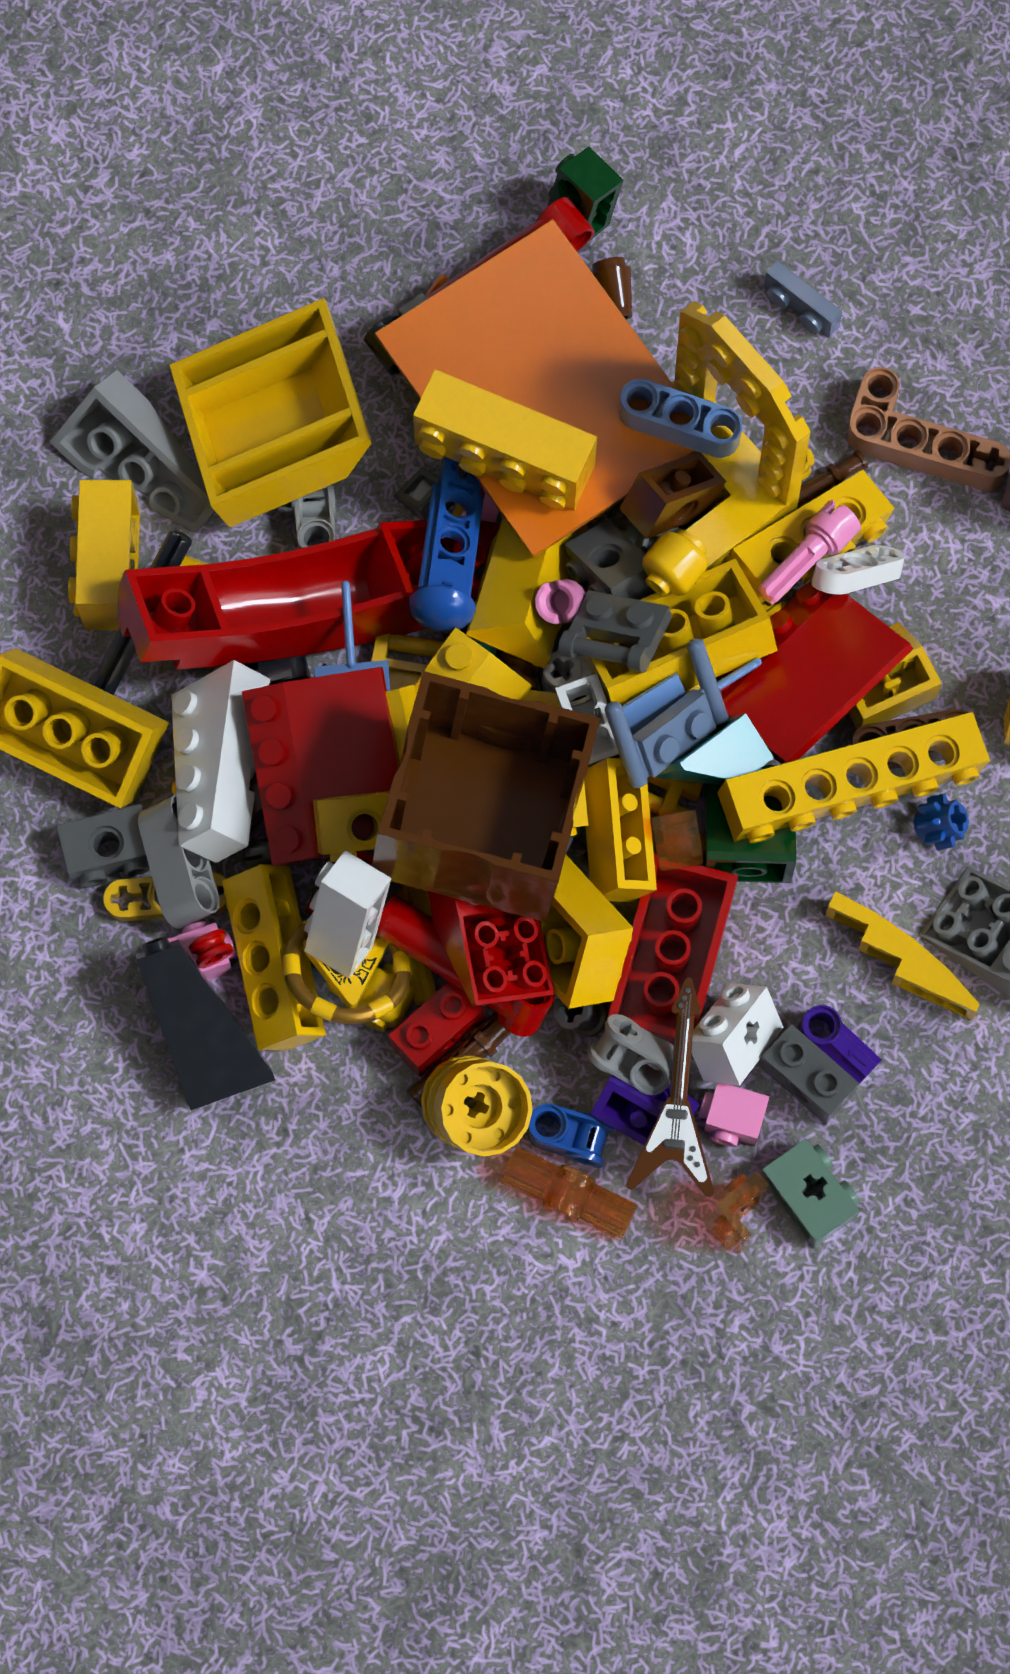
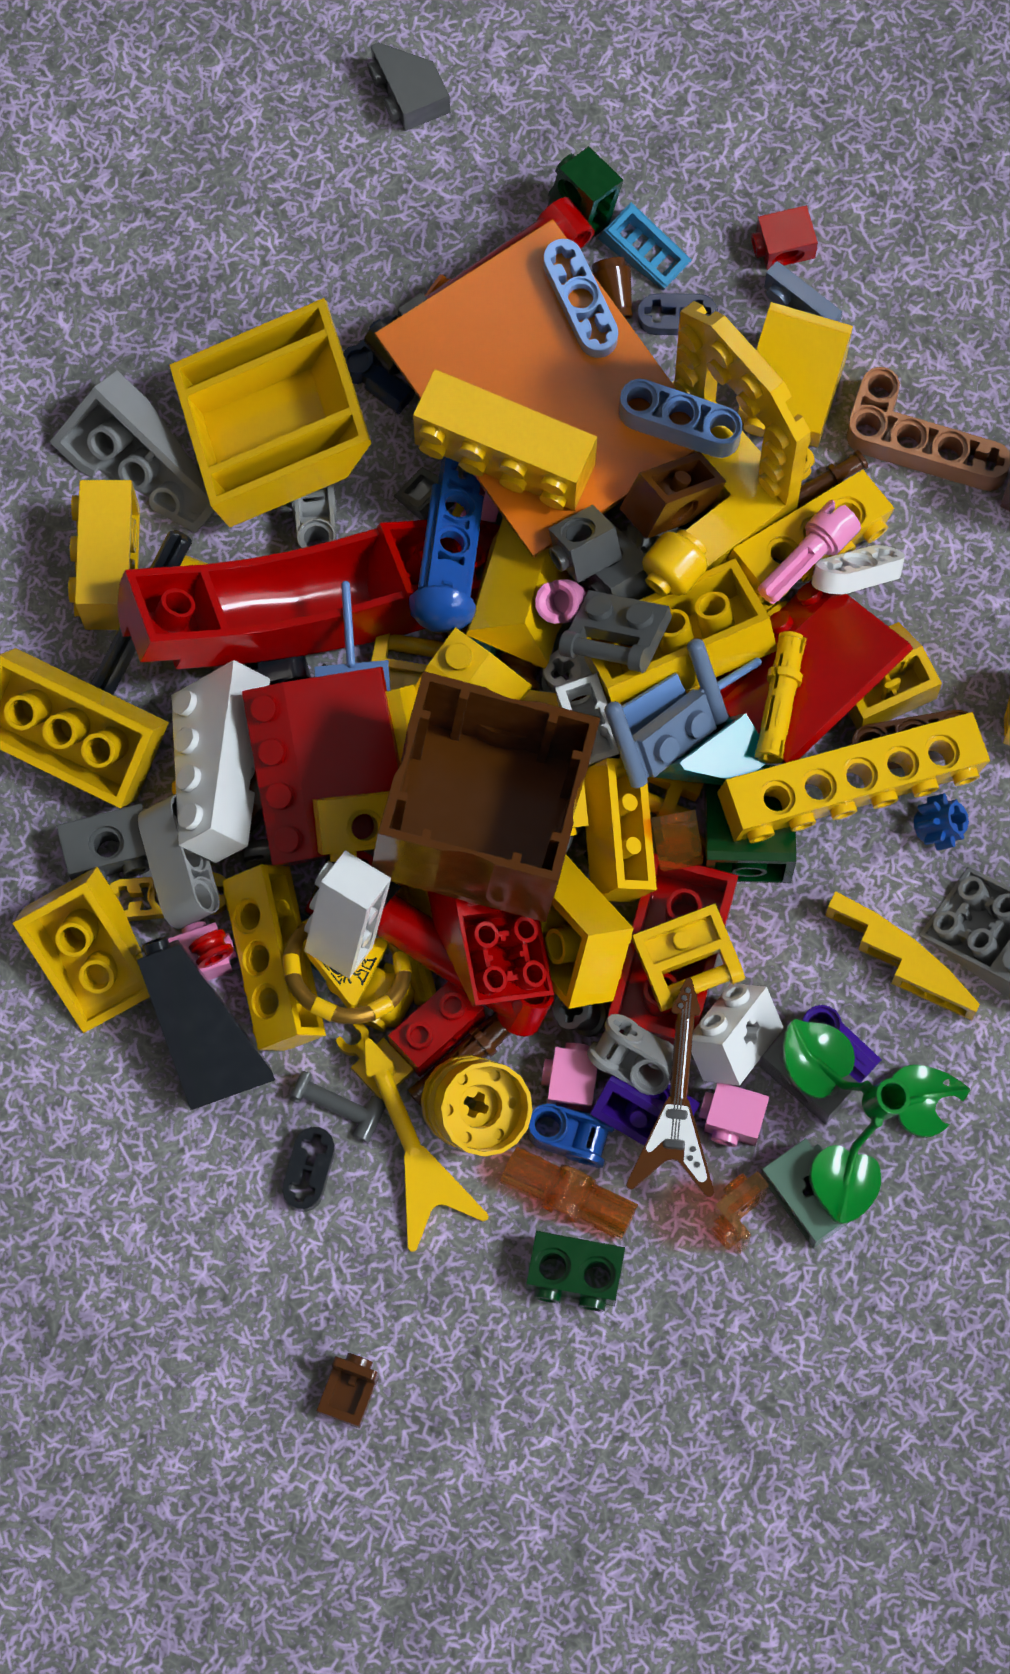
(85, 948): none -> yellow slope
(298, 1165): none -> black beam
(348, 1390): none -> reddish brown bracket
(366, 1117): none -> dark grey piece
(378, 382): none -> dark blue bar
(400, 1071): none -> yellow plate
(412, 86): none -> dark grey slope
(425, 1178): none -> yellow piece
(570, 1078): none -> bright pink brick
(578, 1258): none -> dark green brick
(584, 544): none -> dark grey brick
(603, 320): none -> light blue beam
(623, 247): none -> dark azure slope
(669, 304): none -> dark blue beam
(683, 943): none -> yellow plate
(783, 680): none -> yellow pin
(785, 237): none -> red brick
(810, 360): none -> yellow slope
(817, 1061): none -> green plant

